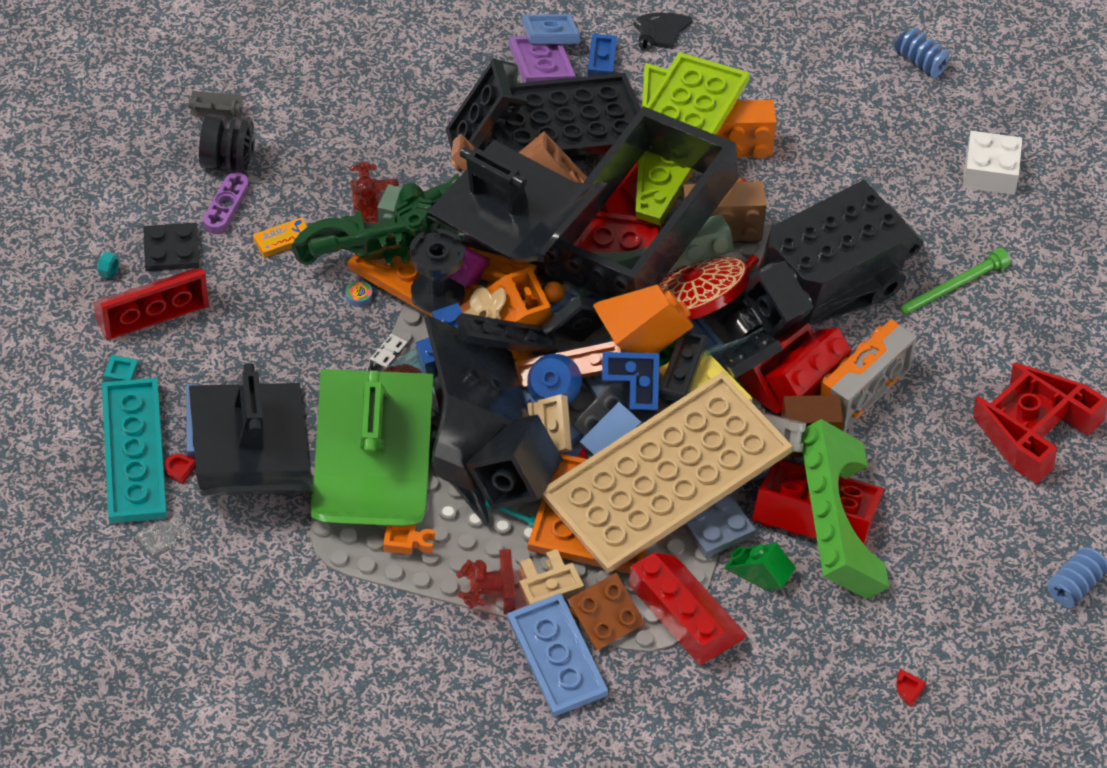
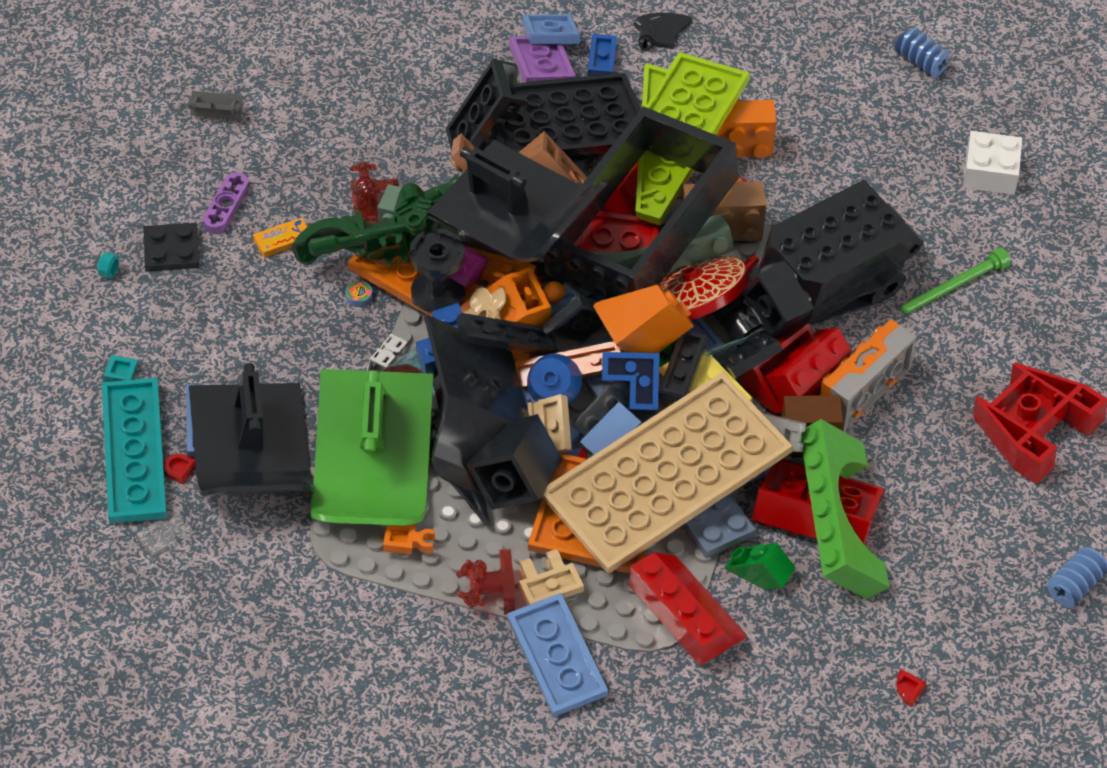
(152, 303): red slope -> none
(231, 143): black wheel -> none
(530, 520): teal hinge -> none
(605, 611): dark orange hinge -> none

